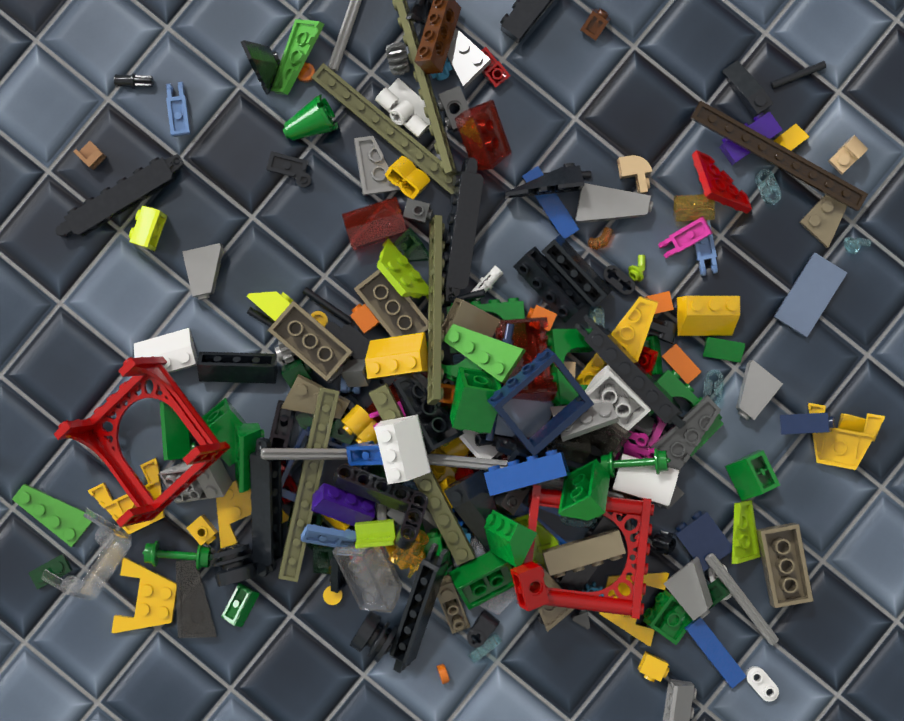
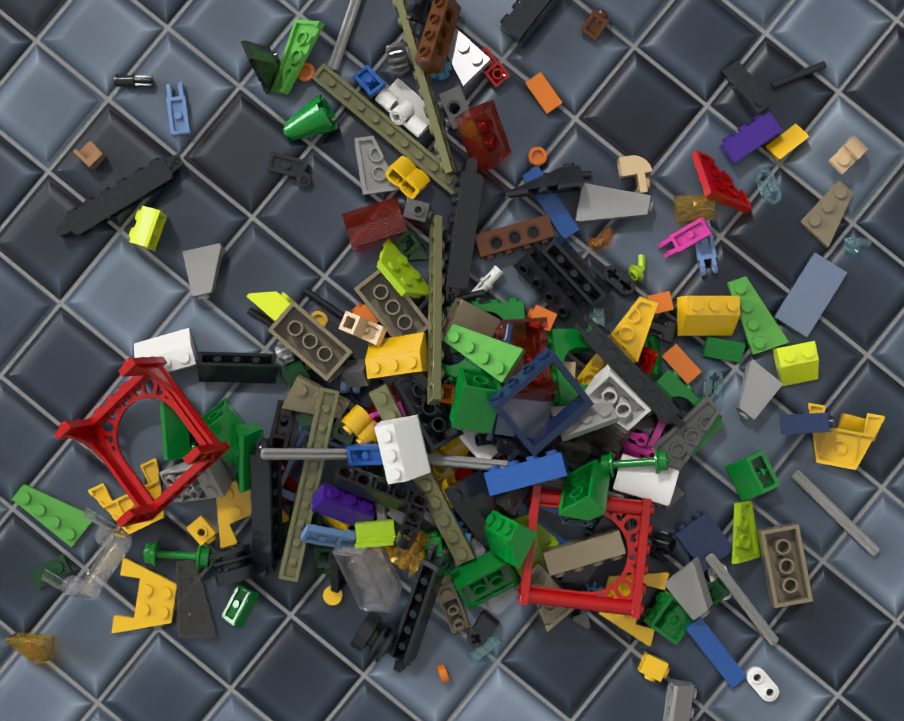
(33, 645): none -> clear yellow slope
(362, 328): none -> tan brick
(369, 81): none -> blue slope
(522, 578): red brick -> none
(537, 156): none -> orange tile
(541, 224): none -> reddish brown brick
(543, 93): none -> orange tile
(756, 321): none -> bright green wing
(778, 156): dark brown plate -> none
(796, 363): none -> neon yellow slope
(835, 513): none -> light grey axle

